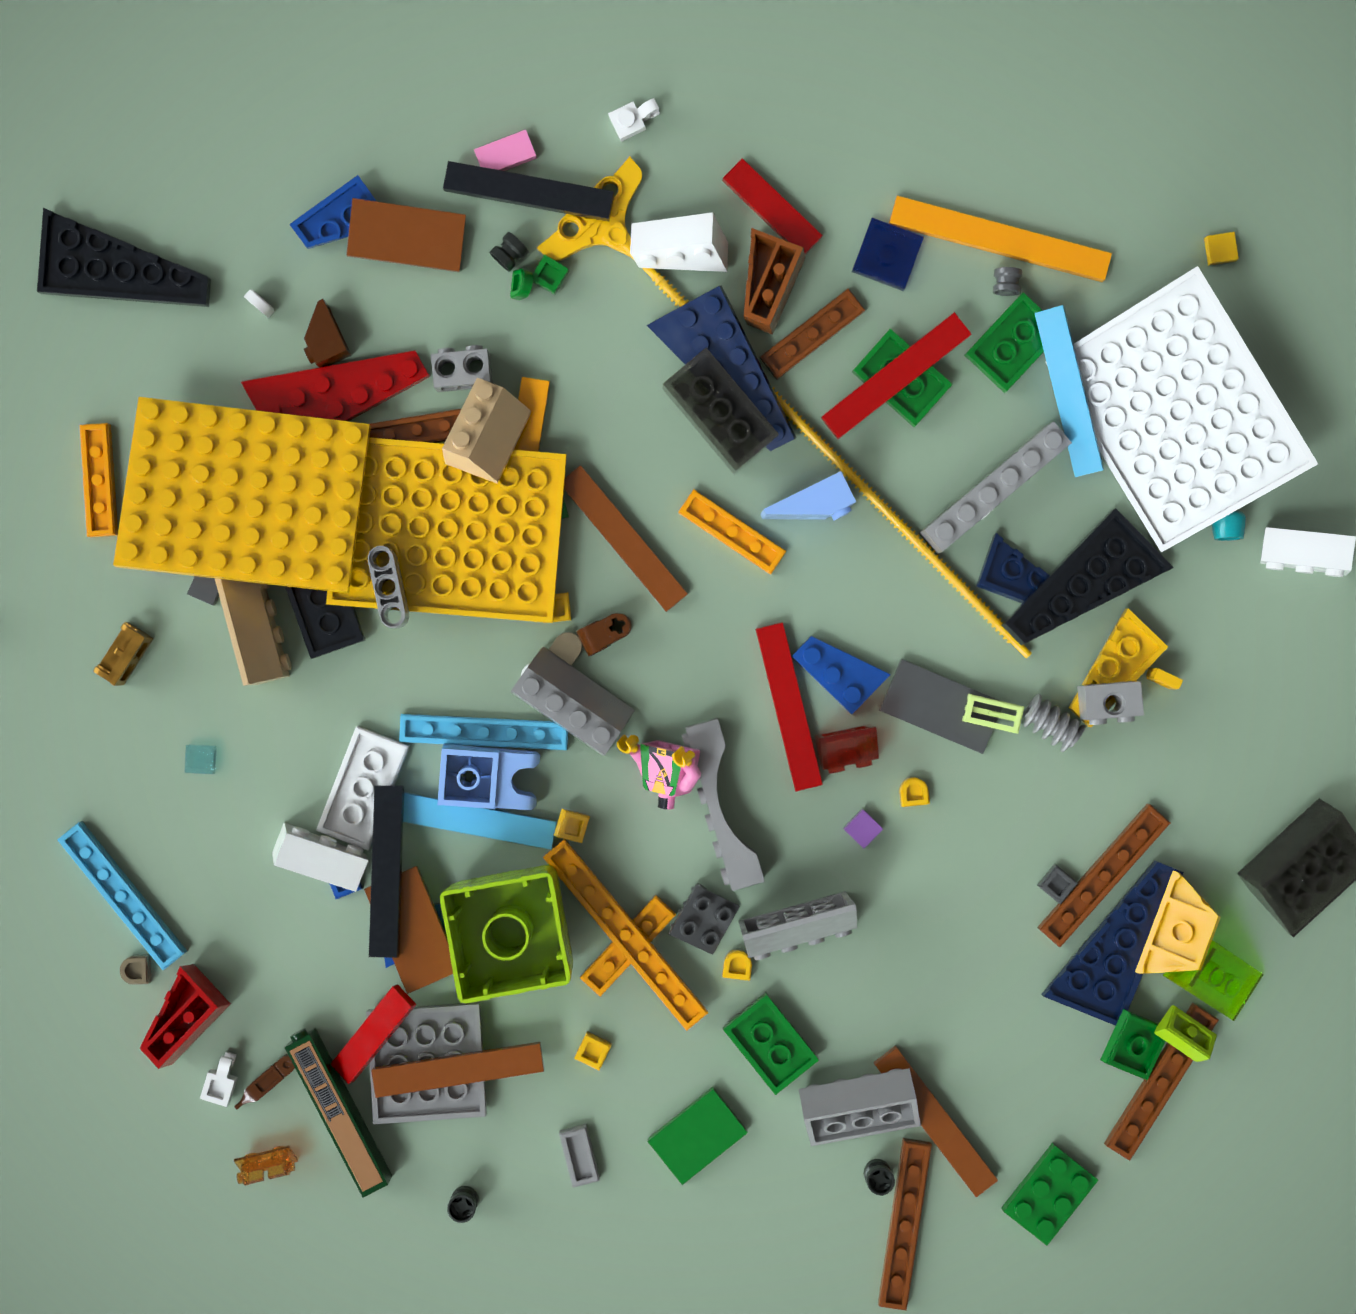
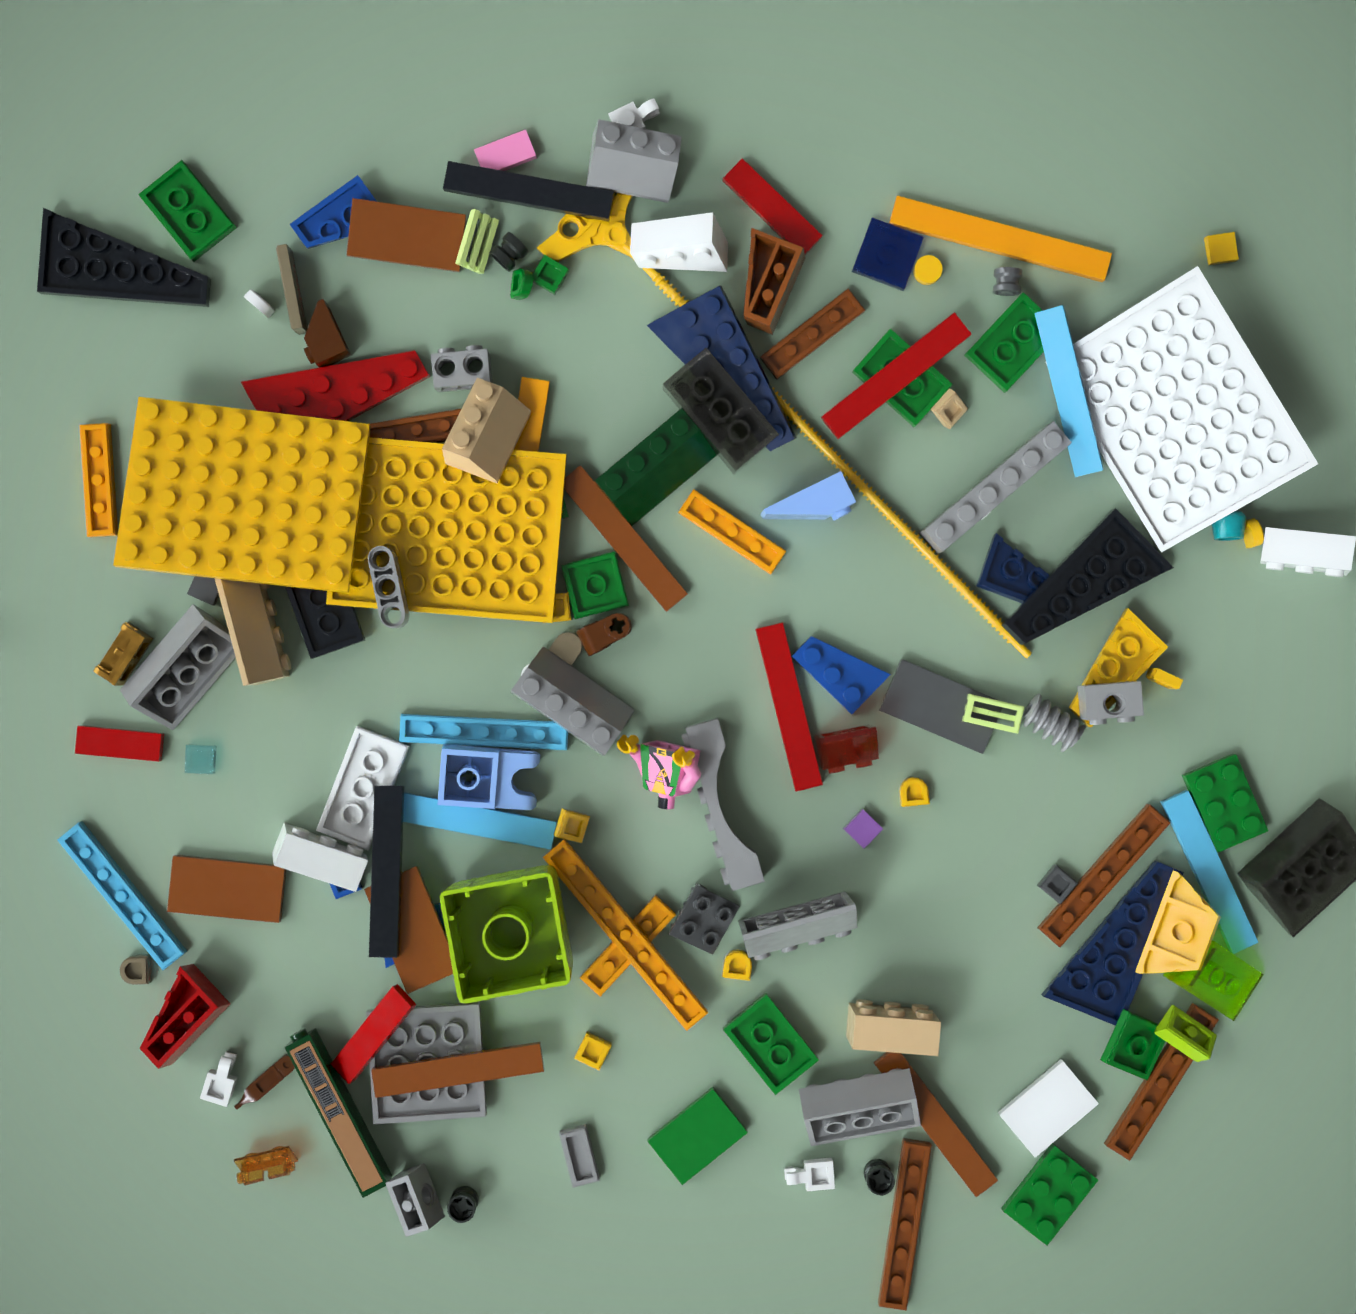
(119, 743): none -> red tile
(180, 668): none -> light grey slope
(187, 211): none -> green tile
(226, 888): none -> dark orange tile
(291, 289): none -> dark tan tile
(415, 1200): none -> light grey brick
(485, 219): none -> yellowish green tile
(595, 585): none -> green tile
(633, 160): none -> light grey slope
(656, 467): none -> dark green slope
(816, 1174): none -> white plate
(893, 1028): none -> tan brick
(927, 270): none -> yellow tile
(949, 409): none -> tan tile
(1048, 1108): none -> white tile
(1209, 871): none -> medium azure tile
(1225, 802): none -> green plate
(1253, 533): none -> yellow tile

